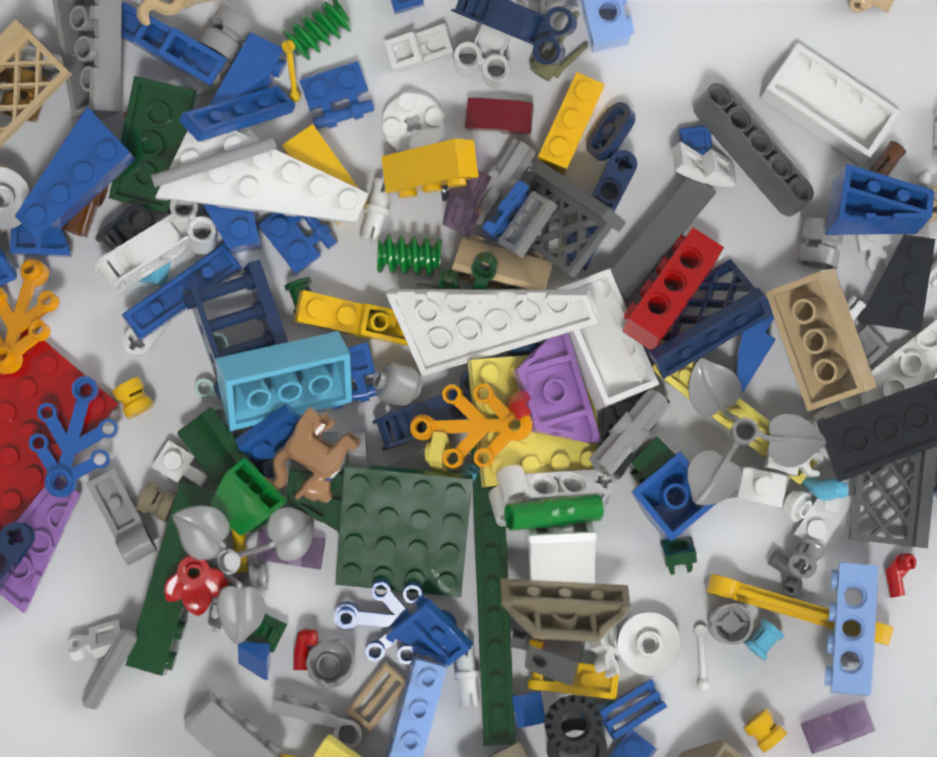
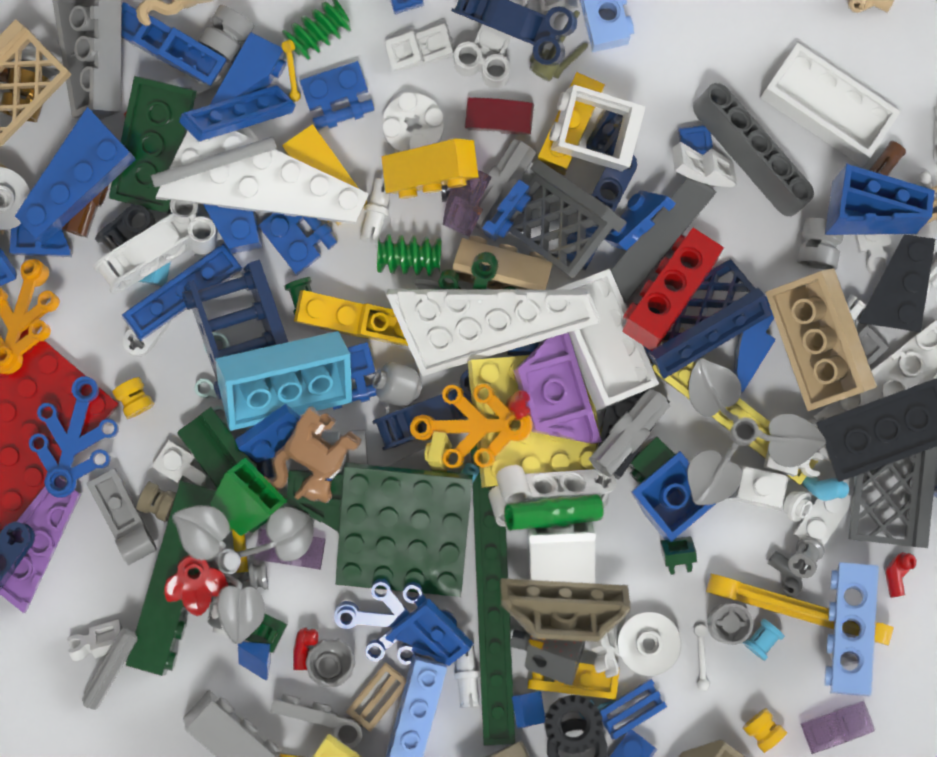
(527, 224): light grey plate -> none
(627, 136): none -> white window
(638, 216): none -> blue wing

